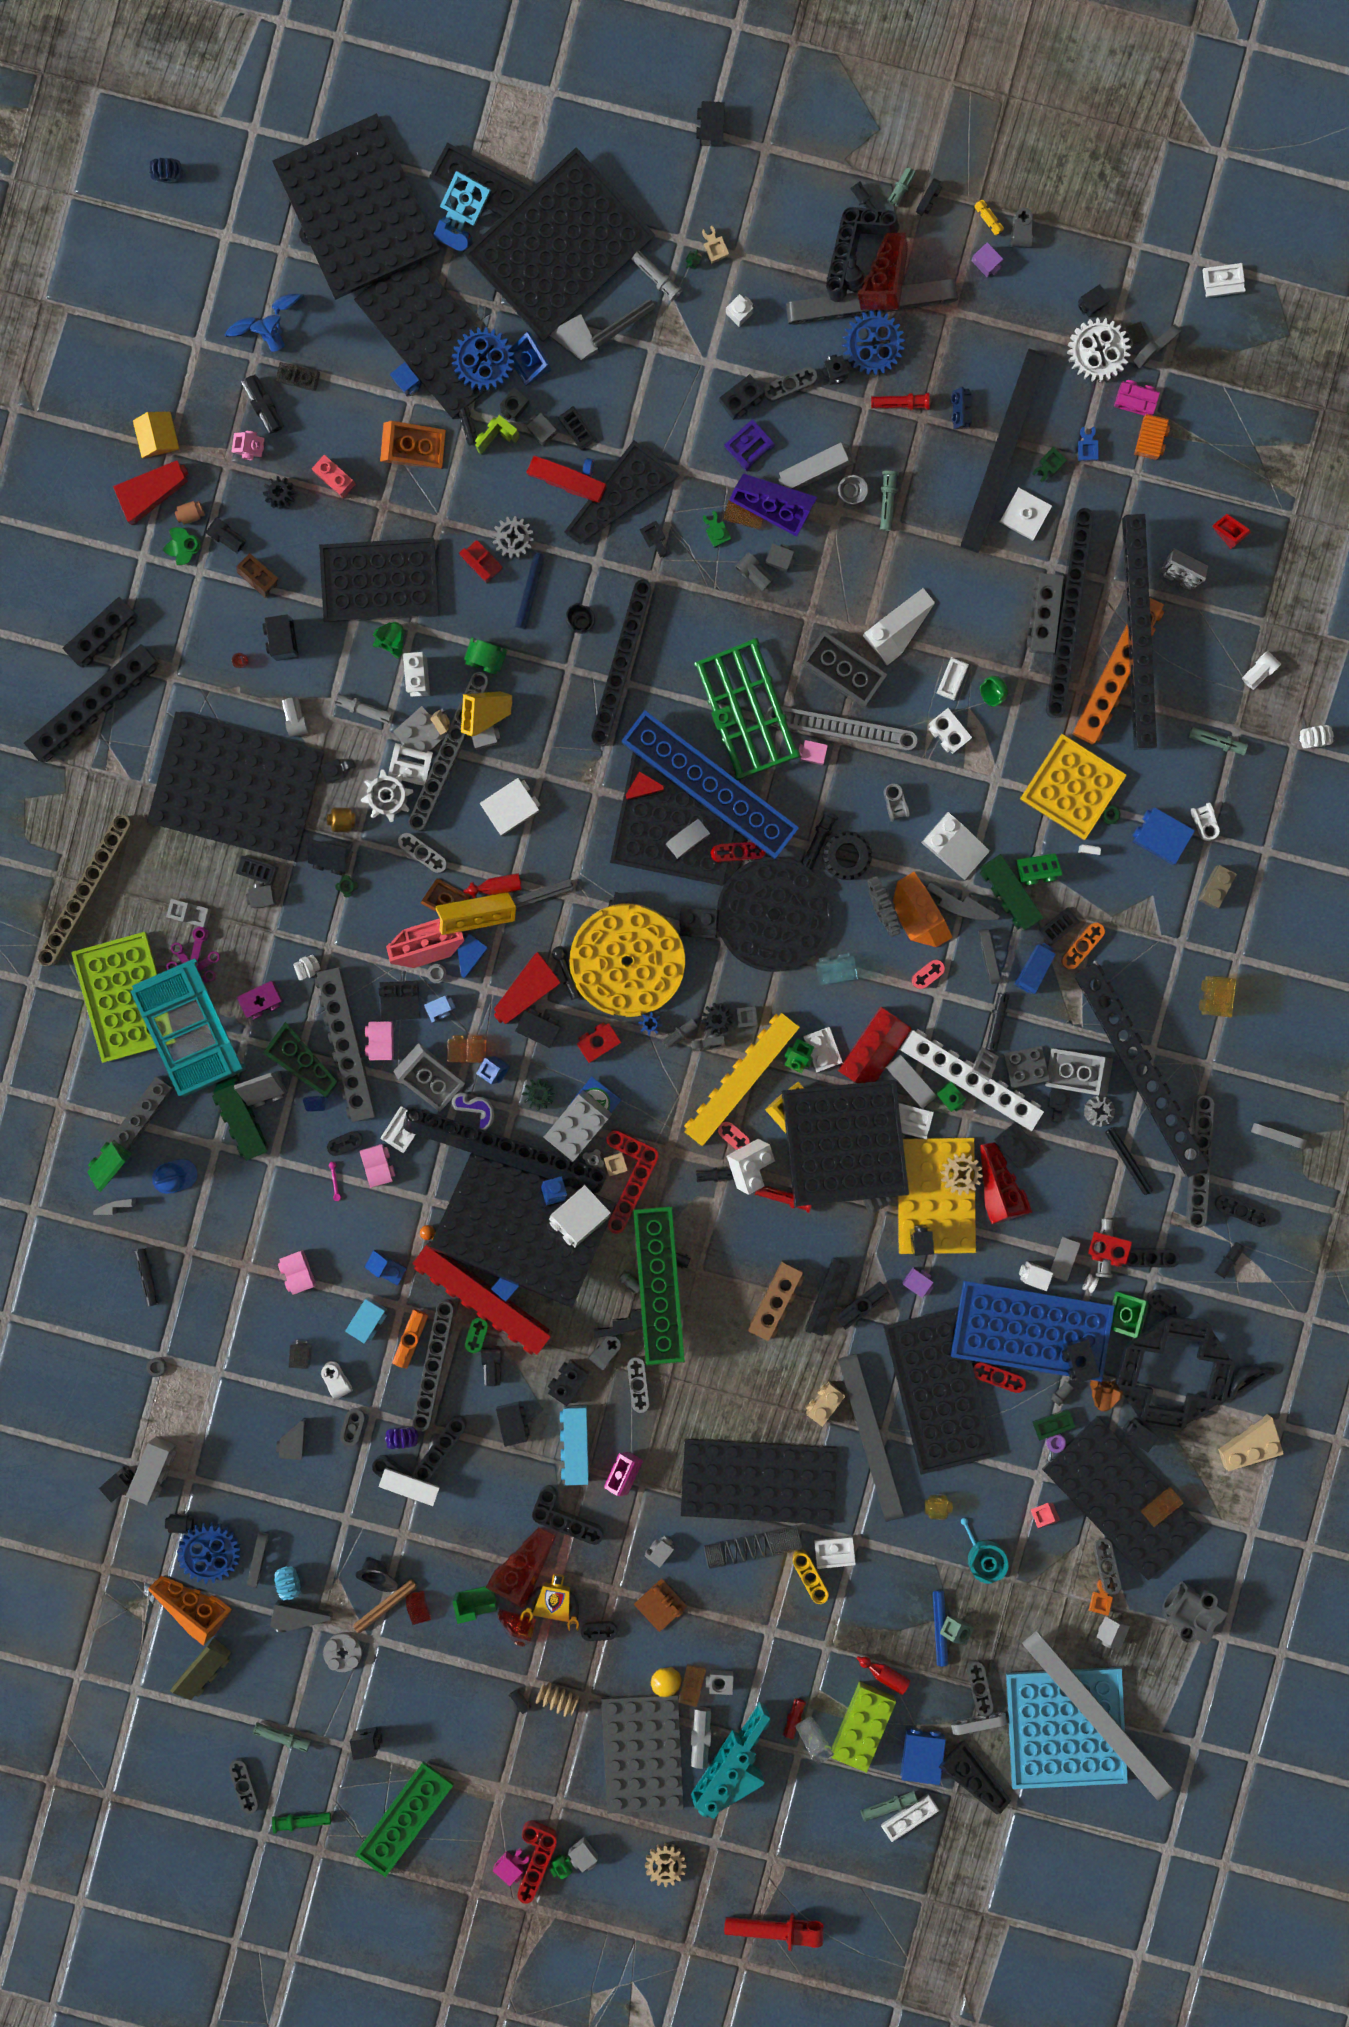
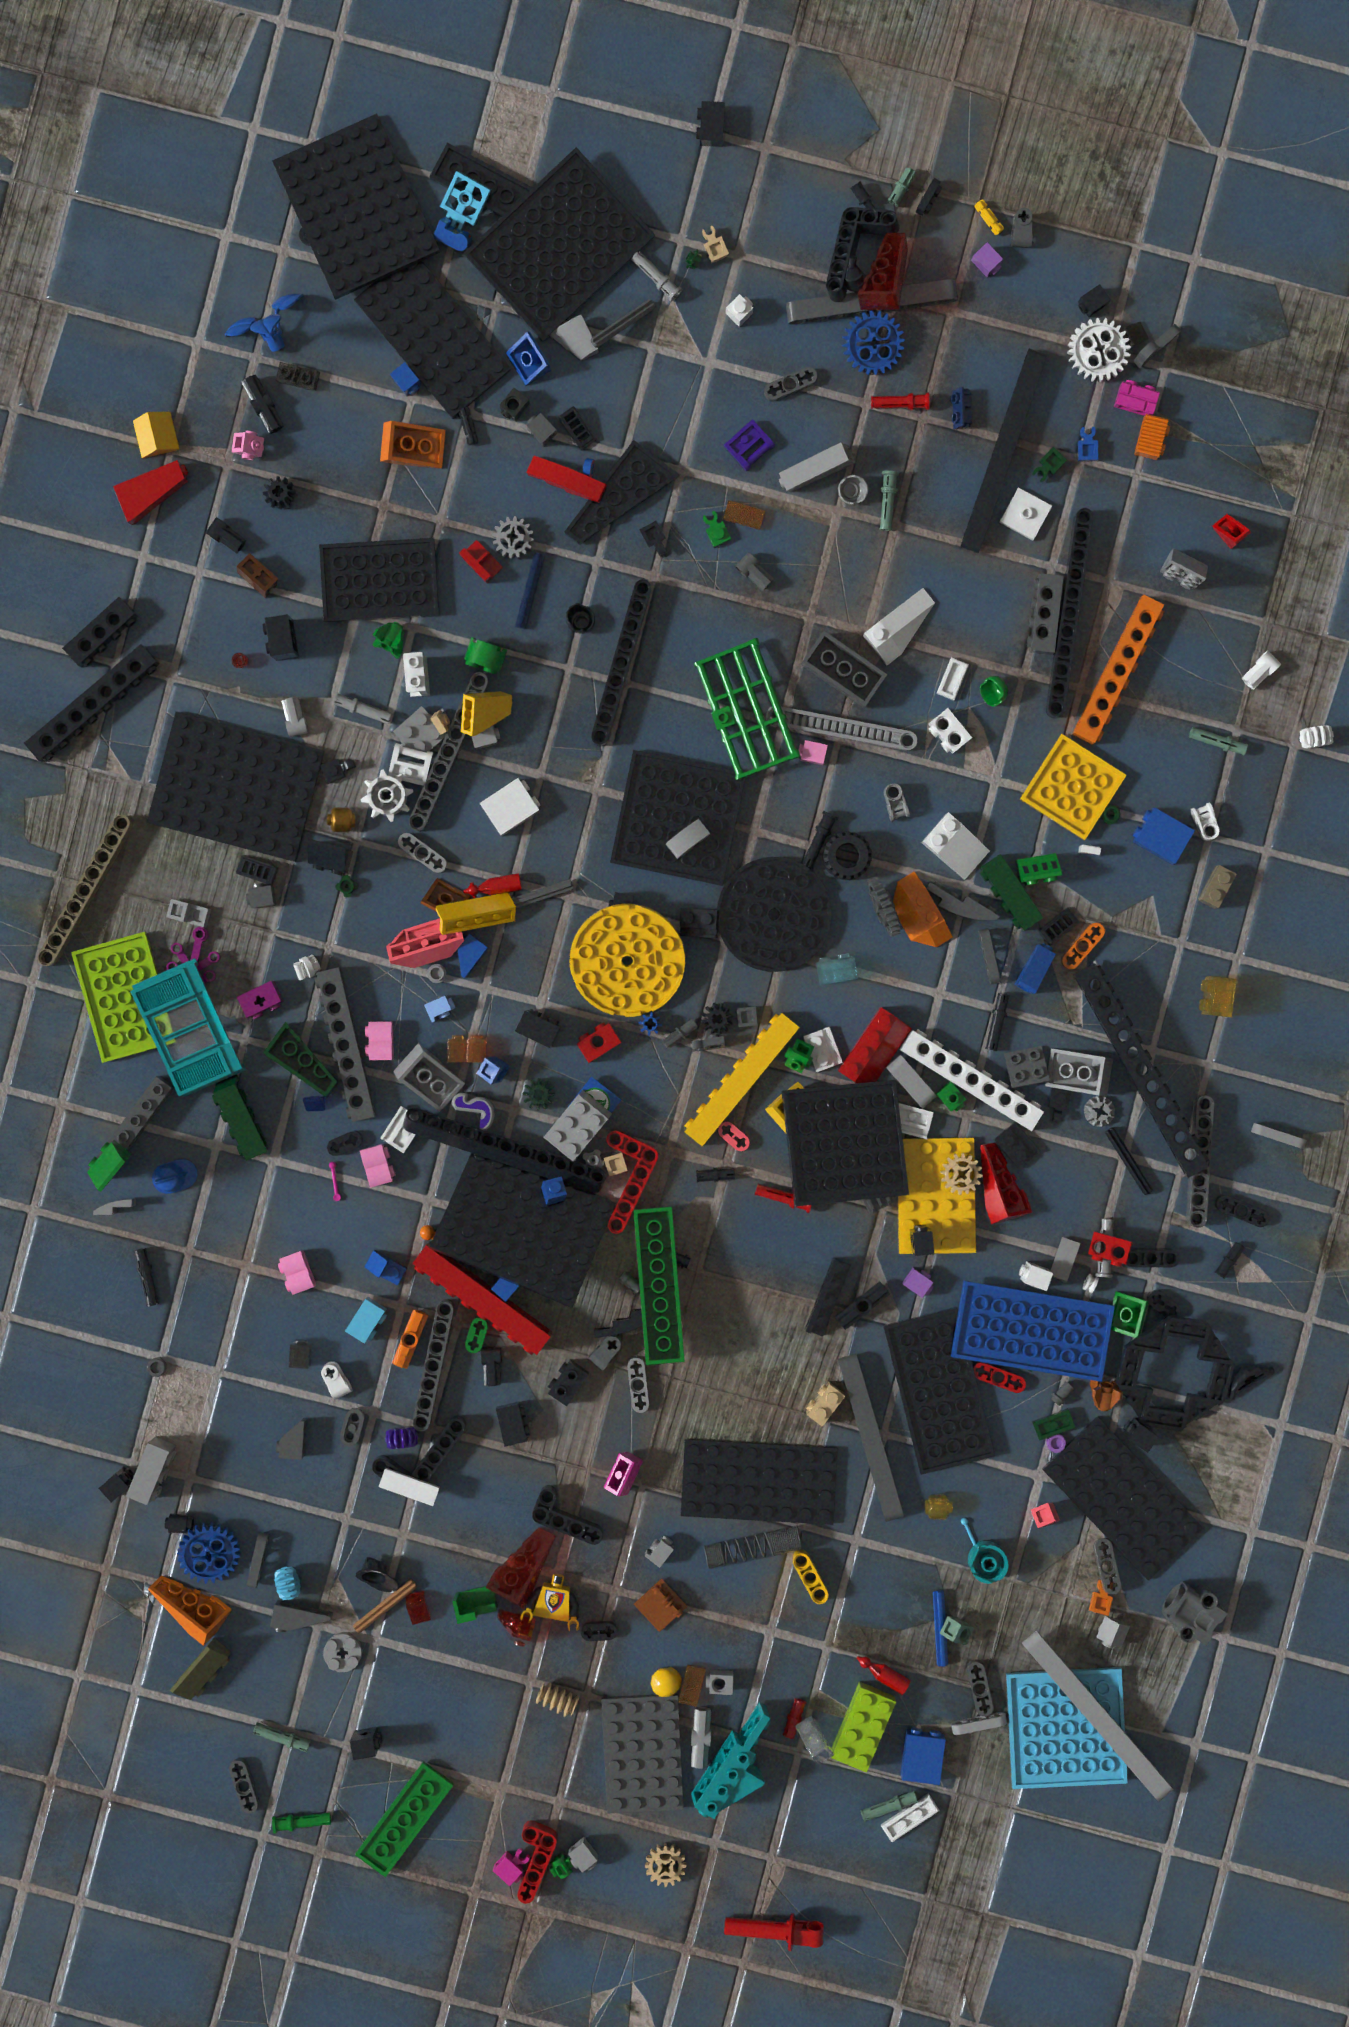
(165, 170): dark blue gear -> none
(179, 545): green plate -> none
(189, 512): nougat brick -> none
(261, 1089): light grey slope -> none
(333, 476): coral brick -> none
(399, 1000): black hinge -> none
(468, 350): blue gear -> none
(495, 426): lime bracket -> none
(520, 1701): black pin -> none
(529, 987): red slope -> none
(559, 954): black pin -> none
(575, 1445): medium azure brick -> none
(579, 1216): white brick -> none
(643, 786): red slope -> none
(709, 784): blue brick -> none
(731, 856): red beam -> none
(738, 393): black brick -> none
(746, 1165): white brick -> none
(773, 502): dark purple wedge -> none
(780, 557): dark grey brick -> none
(784, 1272): medium nougat brick -> none
(834, 1552): white plate -> none
(836, 376): black brick -> none
(924, 970): coral beam -> none
(972, 1775): black wing -> none
(985, 1064): light grey slope -> none
(1088, 1369): black brick -> none
(1139, 632): black brick -> none
(1162, 1506): clear orange plate -> none
(1223, 280): white plate -> none
(1252, 1446): tan wedge -> none

